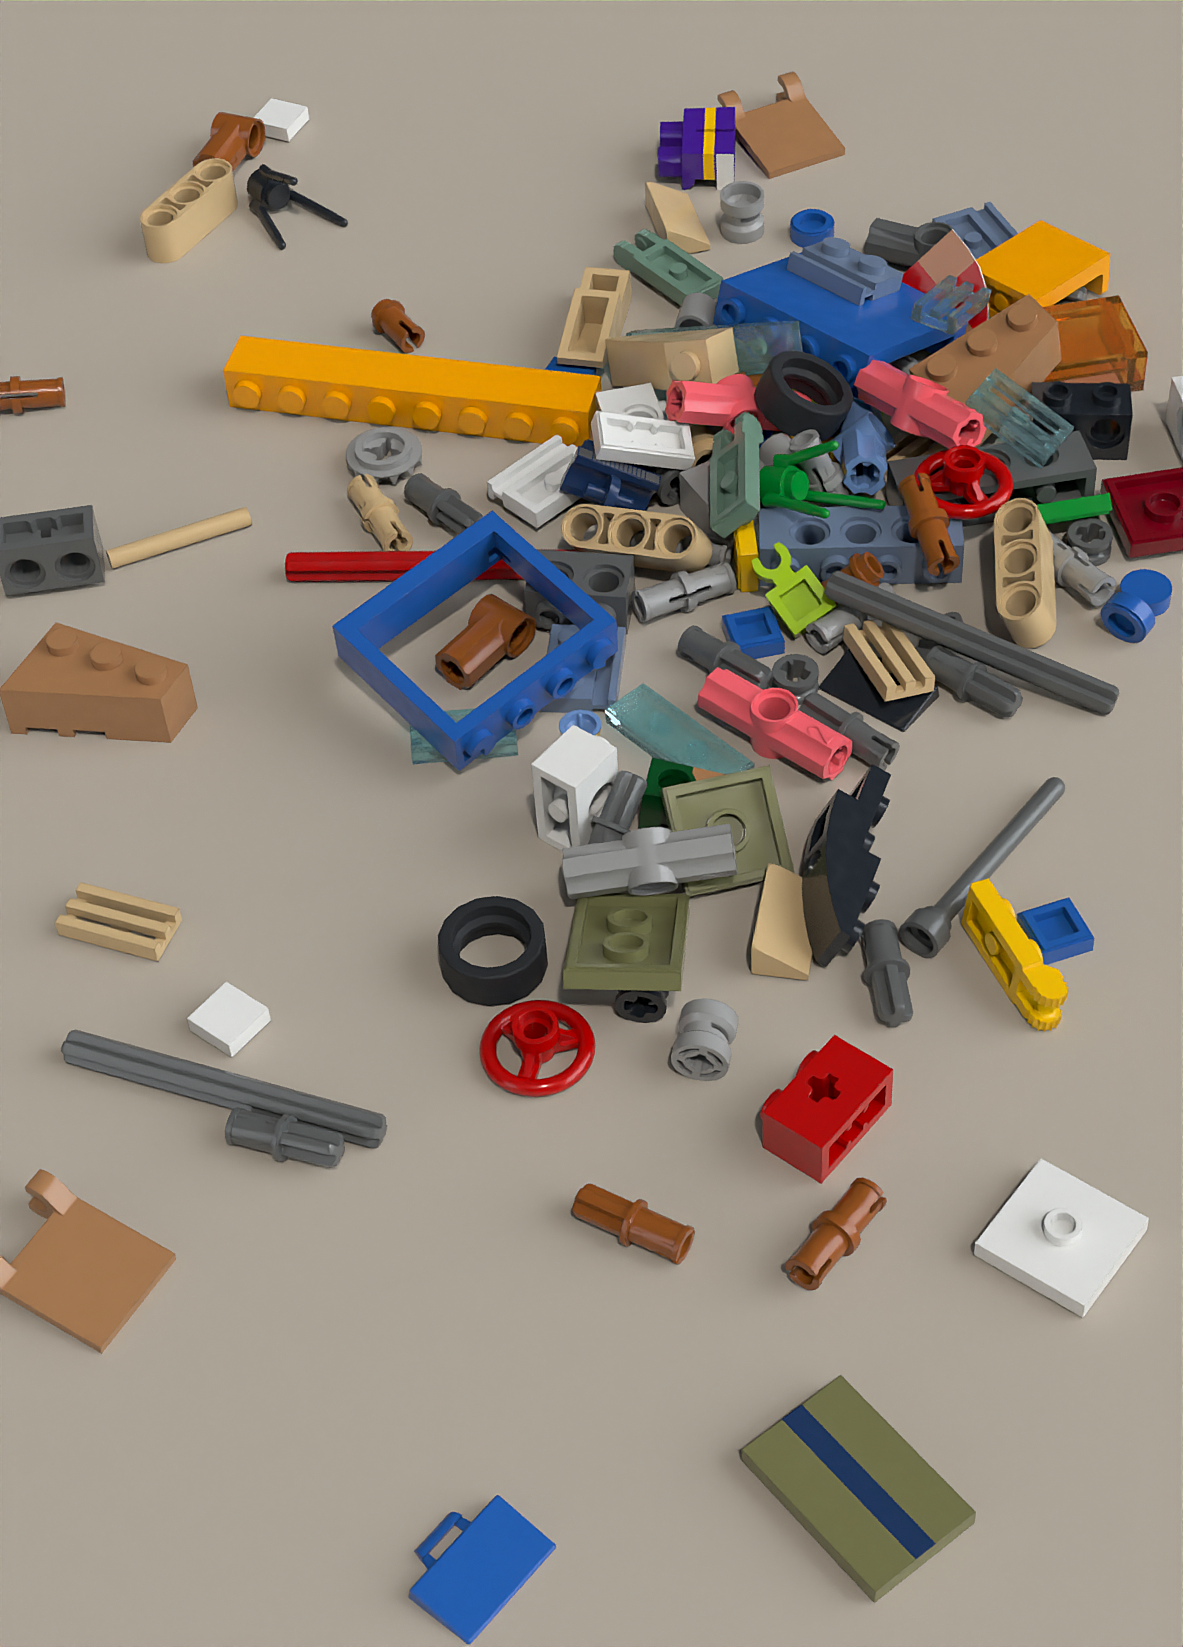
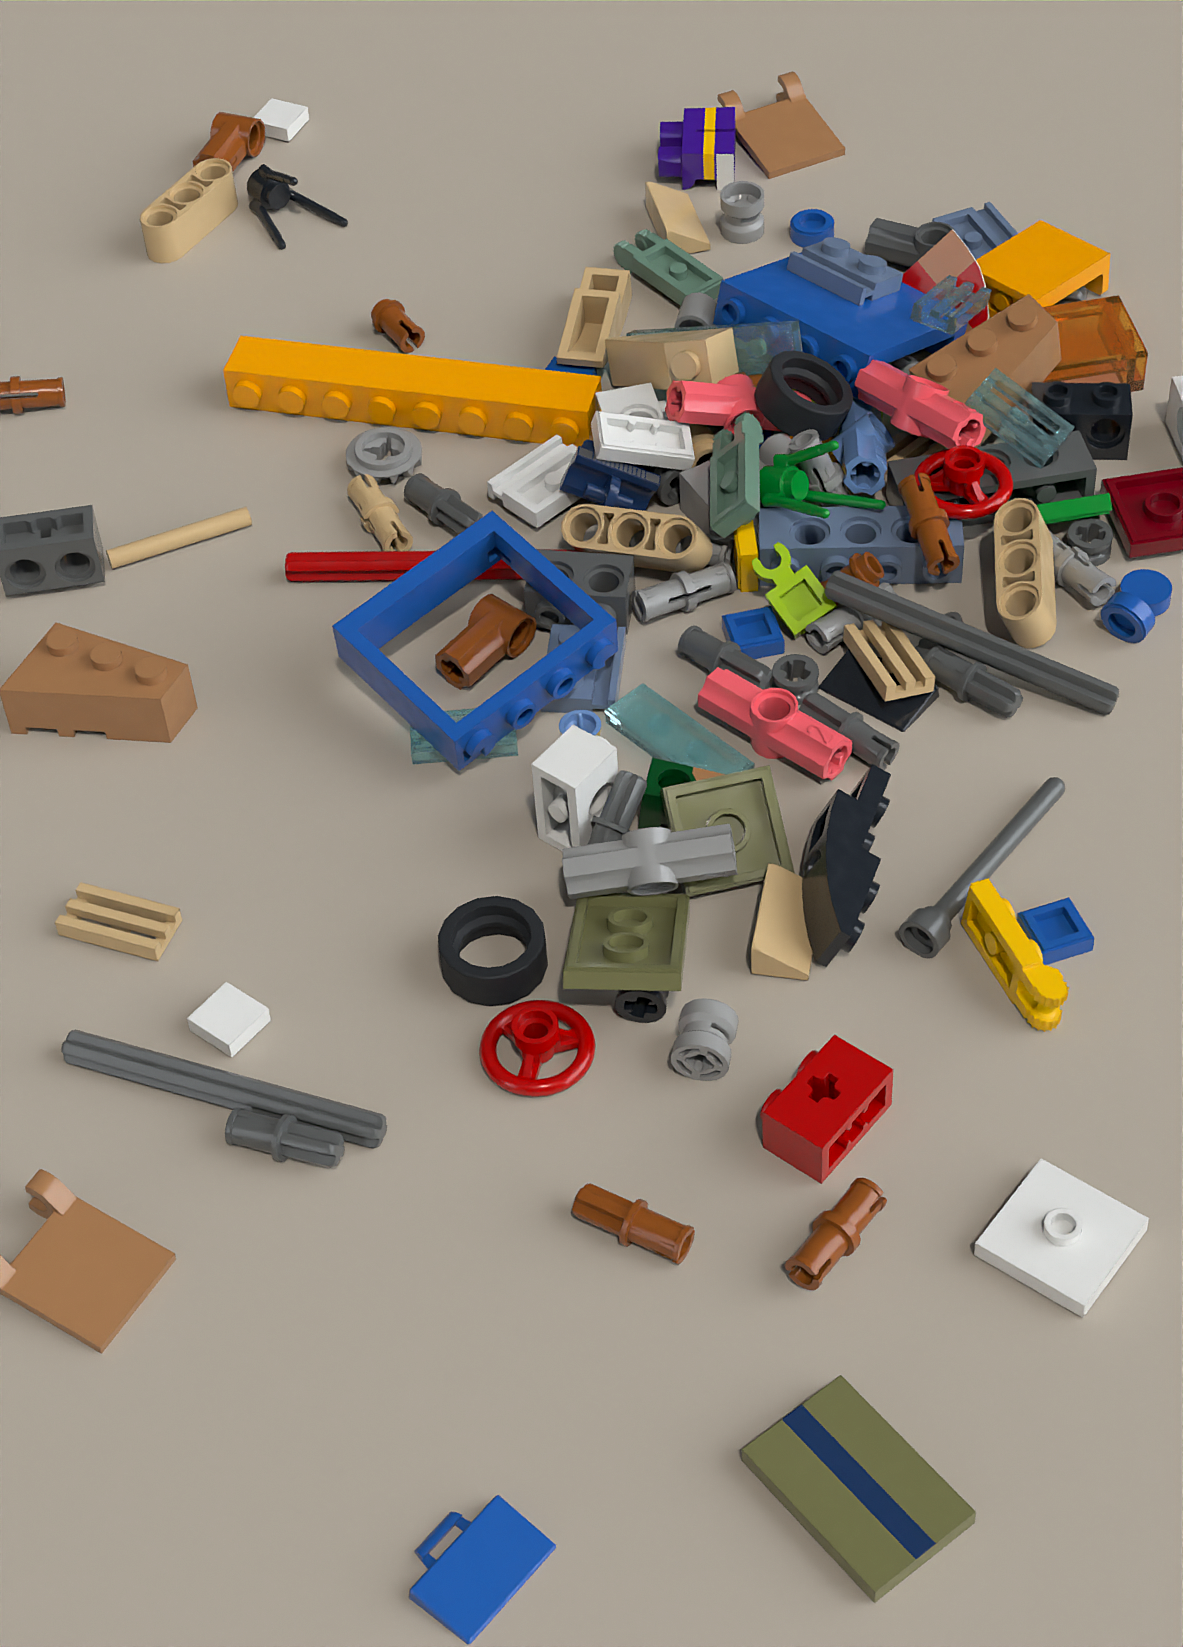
(887, 972): dark grey axle -> none

